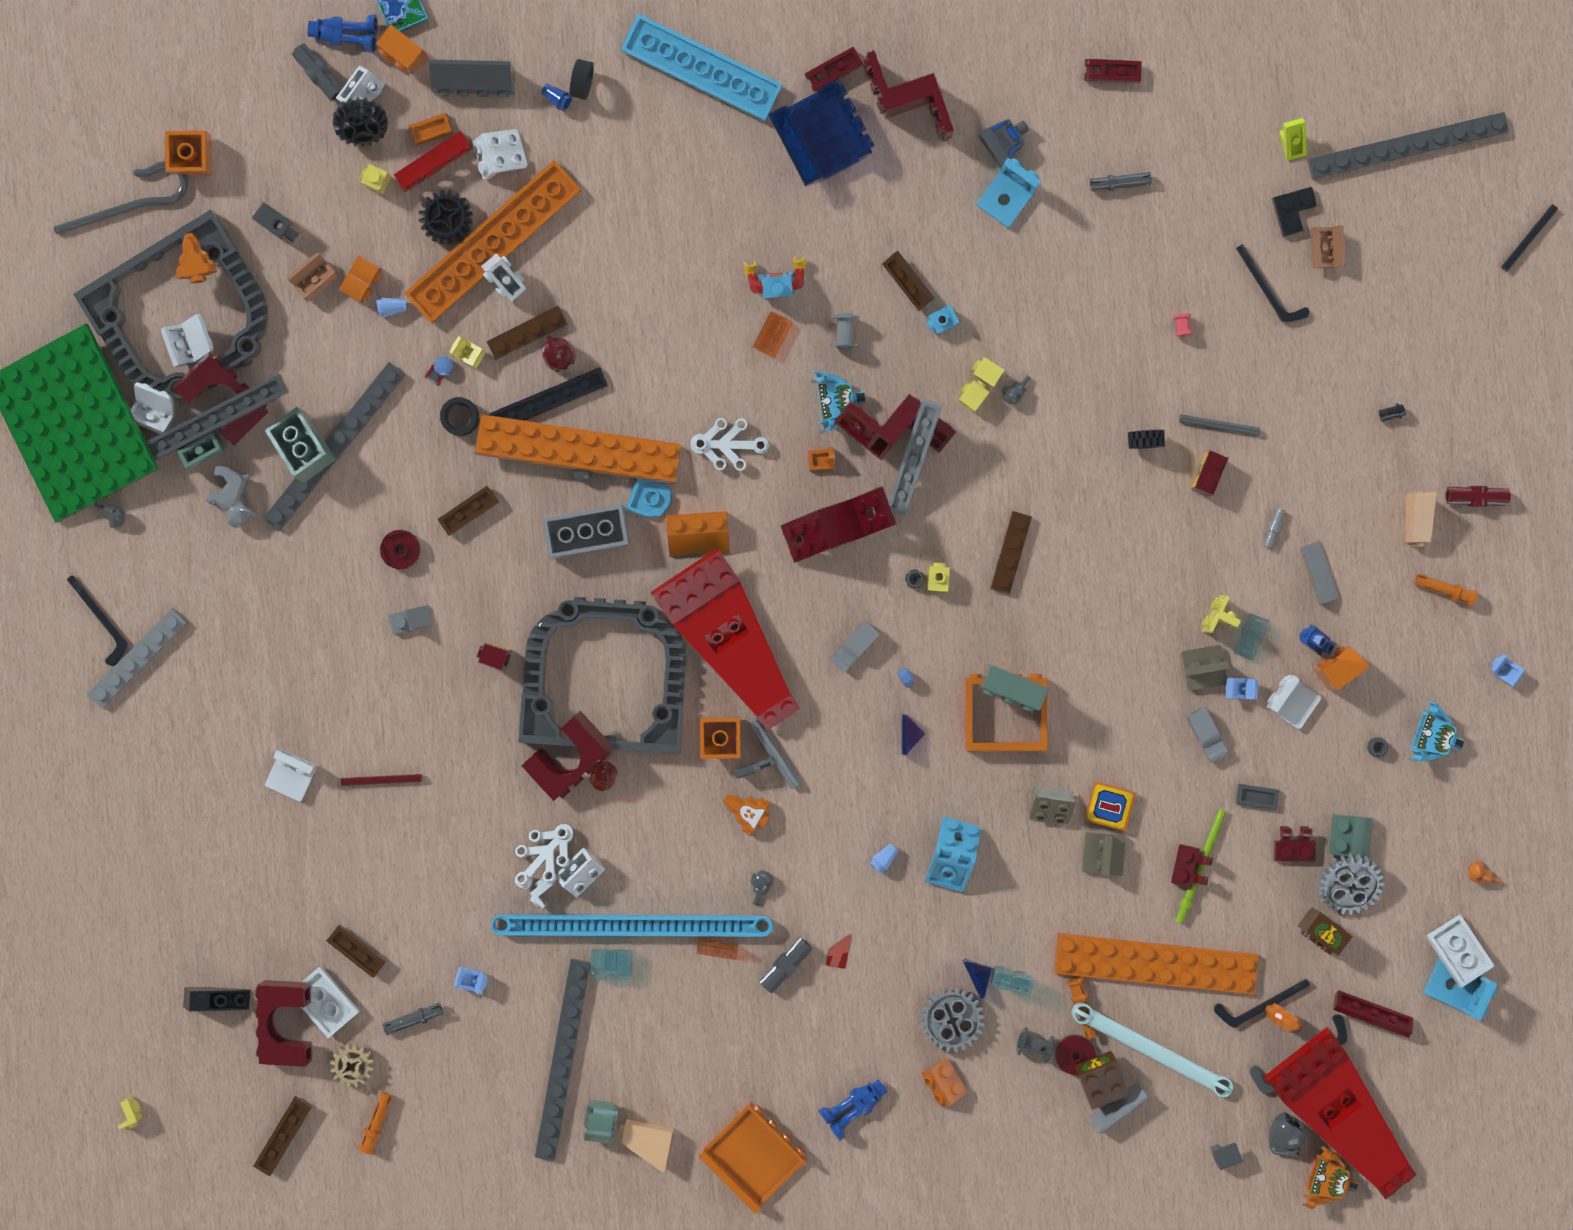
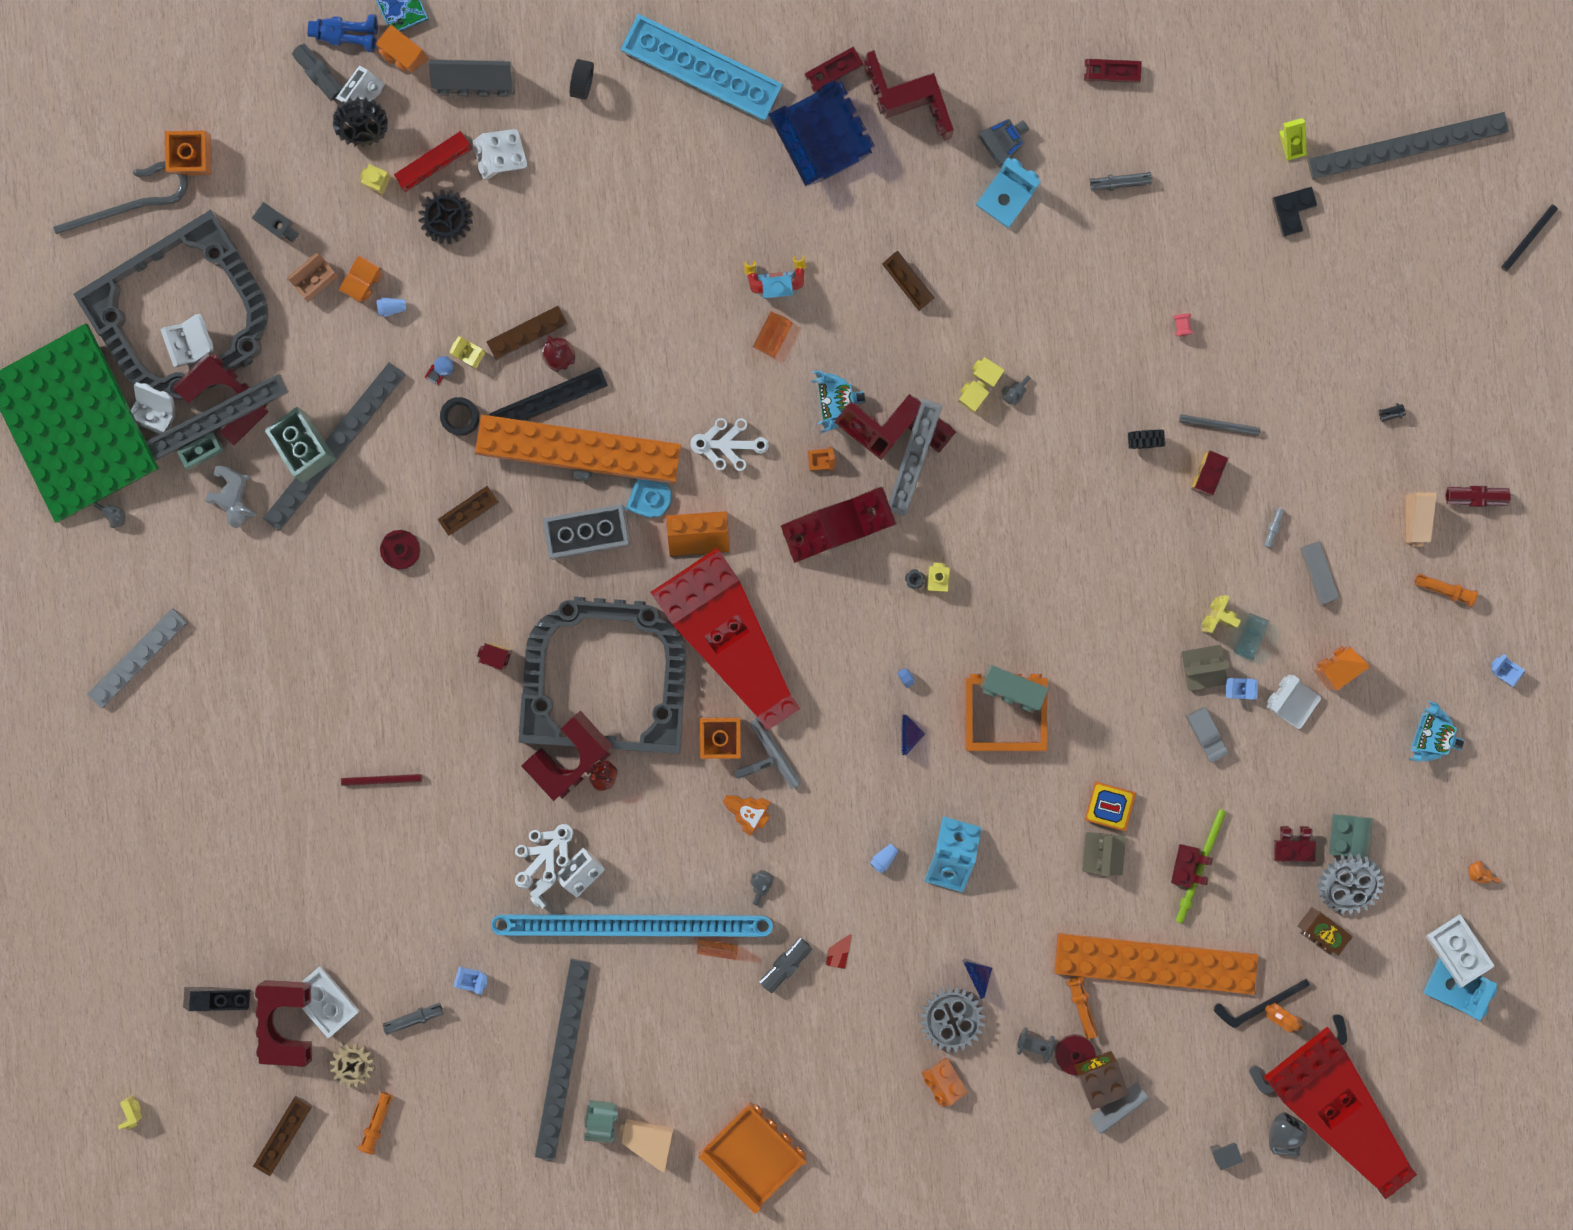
(121, 643): black piece -> none
(194, 262): orange rock -> none
(290, 775): white bracket -> none
(356, 951): reddish brown plate -> none
(410, 619): light grey slope -> none
(431, 129): orange tile -> none
(497, 235): orange plate -> none
(508, 283): white brick -> none
(558, 97): blue cone -> none
(611, 963): clear light blue brick -> none
(845, 331): light grey hose -> none
(854, 646): light grey piece -> none
(863, 1100): blue piece -> none
(950, 316): medium azure brick -> none
(1005, 979): clear light blue brick -> none
(1011, 552): reddish brown plate -> none
(1052, 805): dark tan bracket -> none
(1152, 1050): light aqua piece -> none
(1257, 796): dark grey tile -> none
(1282, 314): black piece -> none
(1316, 640): blue hips -> none
(1328, 247): nougat bracket -> none
(1328, 1179): orange torso -> none
(1373, 1013): dark red plate -> none
(1383, 747): dark grey plate -> none

